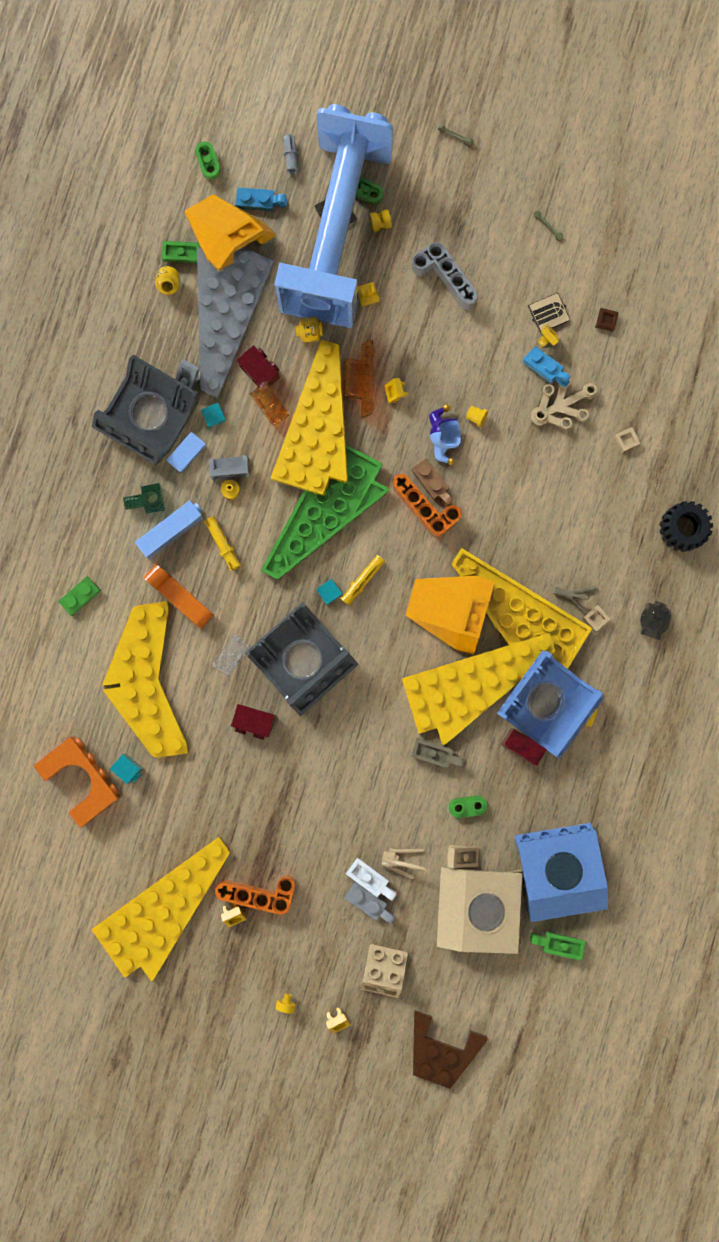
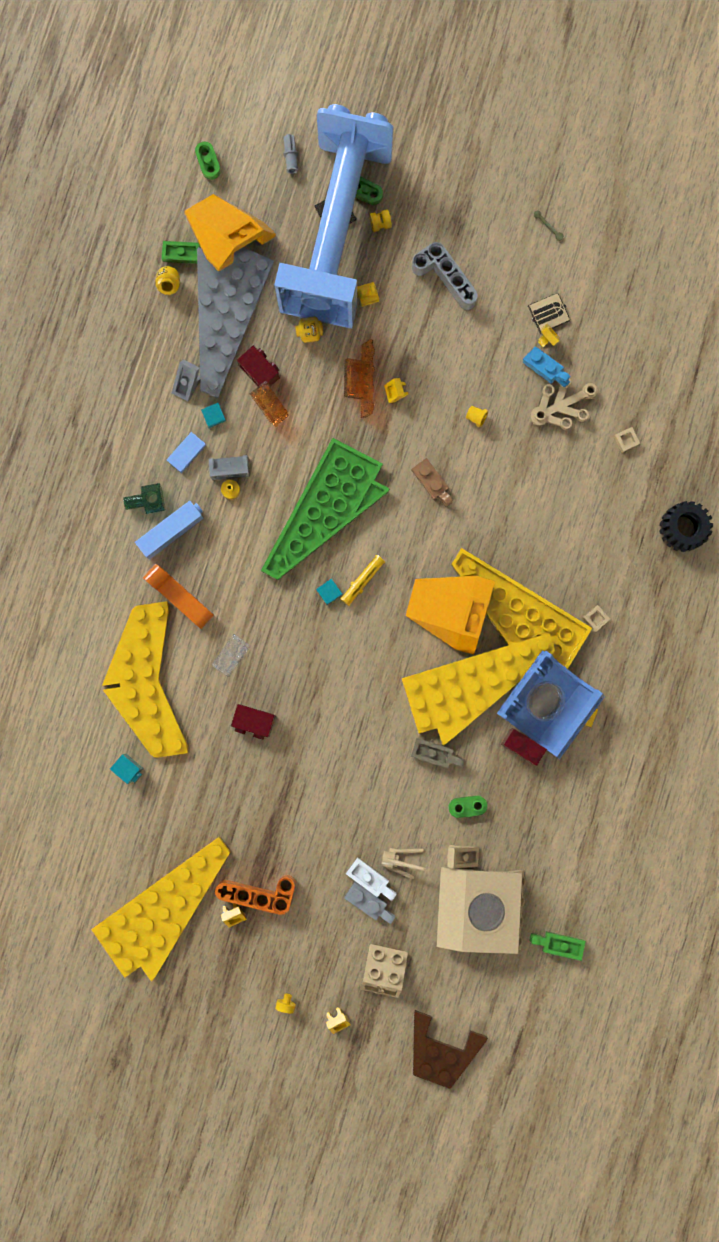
(79, 596): bright green plate -> none
(102, 792): orange arch -> none
(147, 411): dark grey panel -> none
(220, 539): yellow pin -> none
(259, 199): dark azure plate -> none
(301, 659): dark grey panel -> none
(316, 436): yellow wing -> none
(423, 503): orange beam -> none
(442, 128): olive hinge -> none
(444, 434): light blue piece -> none
(562, 872): medium blue panel -> none
(577, 594): dark tan plant -> none
(606, 319): reddish brown tile -> none
(655, 620): clear smoke hand -> none

